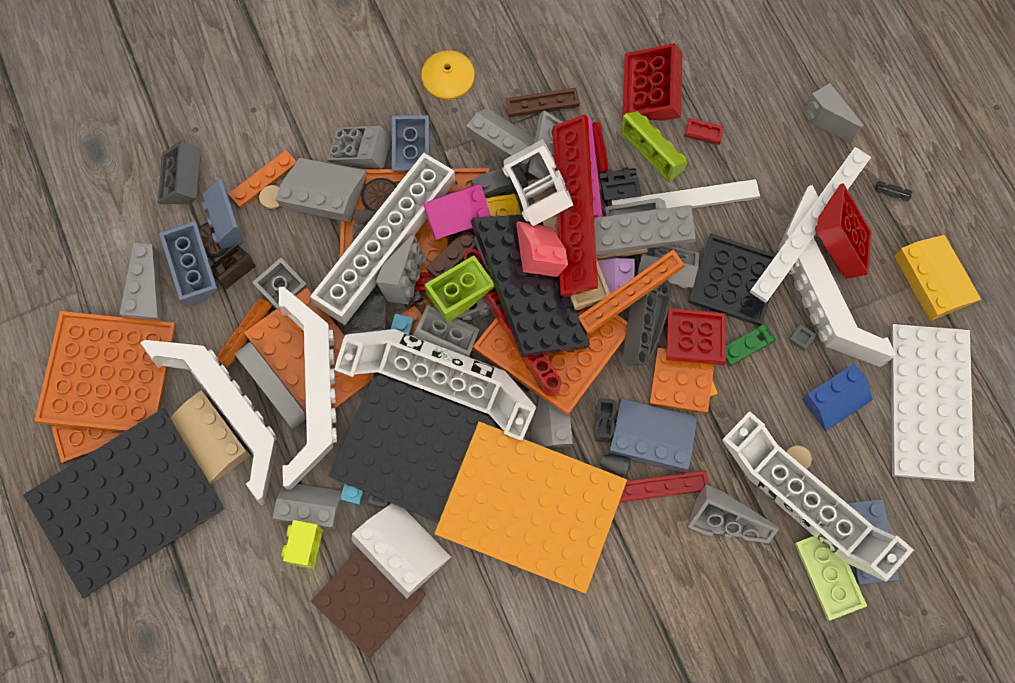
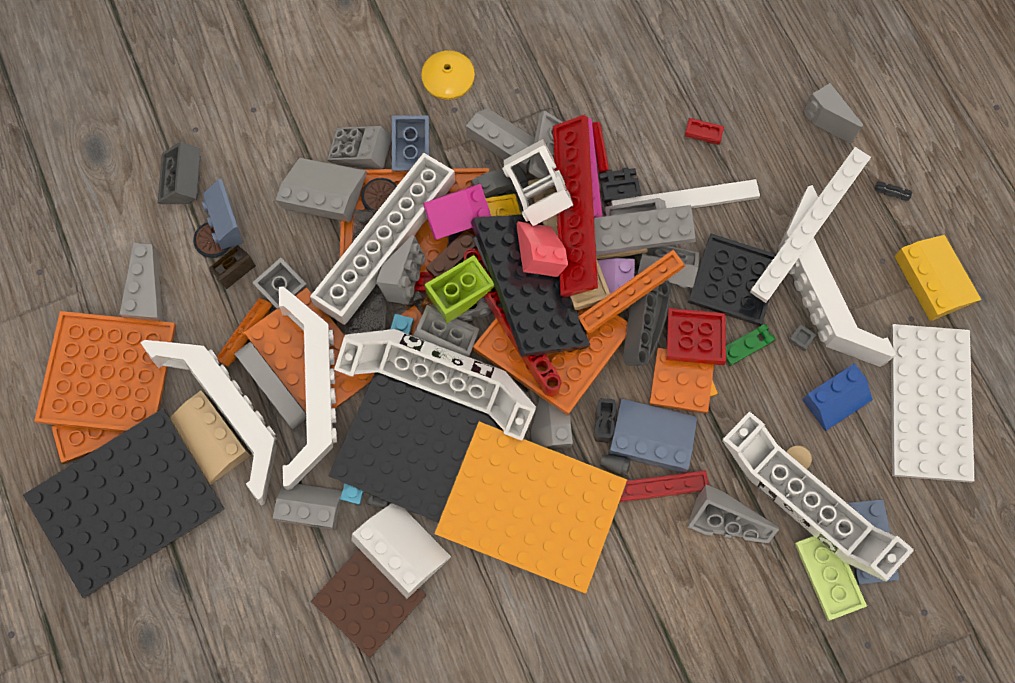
(188, 263): sand blue slope -> none
(264, 177): orange plate -> none
(268, 197): tan piece -> none
(302, 544): neon yellow brick -> none
(542, 102): reddish brown plate -> none
(653, 82): red slope -> none
(653, 145): lime slope -> none
(845, 234): red slope -> none

